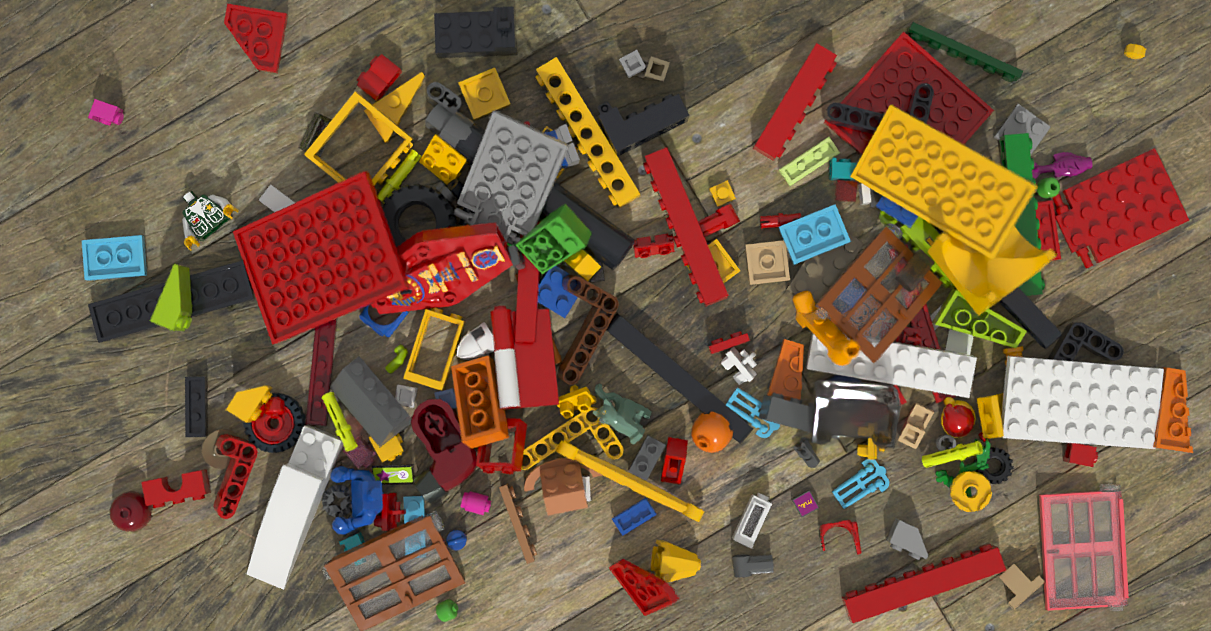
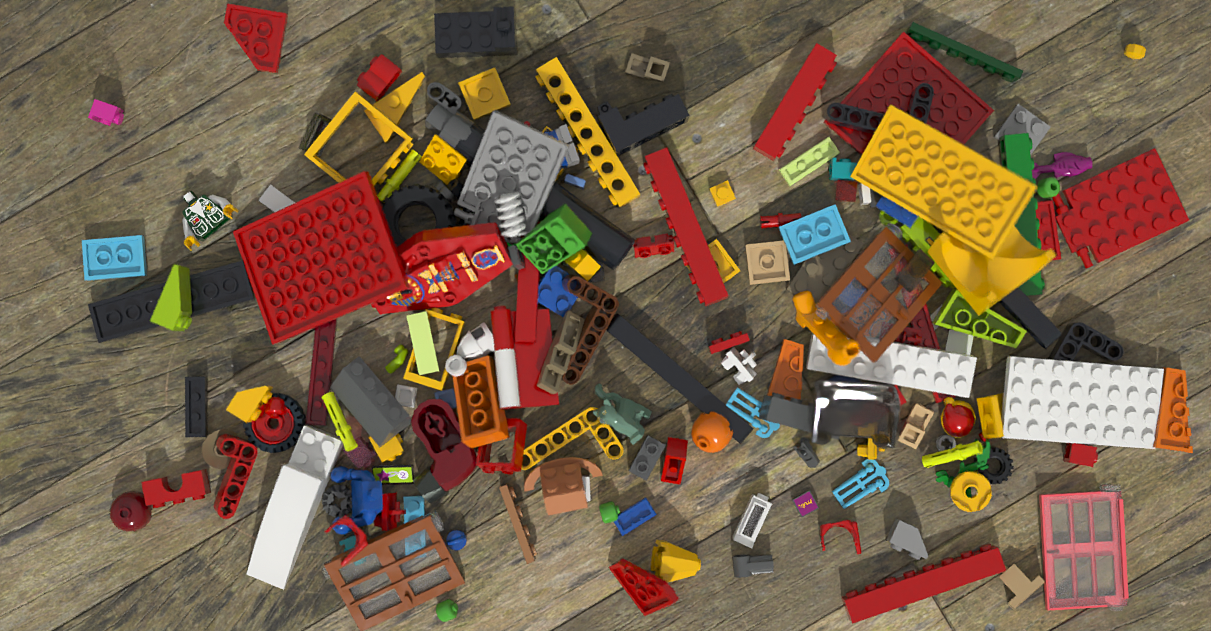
(361, 541): none -> red helmet
(382, 330): blue helmet -> none
(422, 343): none -> yellowish green tile
(455, 365): none -> white tile
(476, 503): dark pink brick -> none
(511, 214): none -> white piece
(560, 352): none -> dark tan slope
(575, 181): none -> medium blue tile
(575, 400): yellow hips -> none
(609, 512): none -> bright green piece
(630, 480): yellow piece -> none
(632, 63): light grey plate -> none
(723, 218): red piece -> none
(1017, 352): light orange wheel -> none

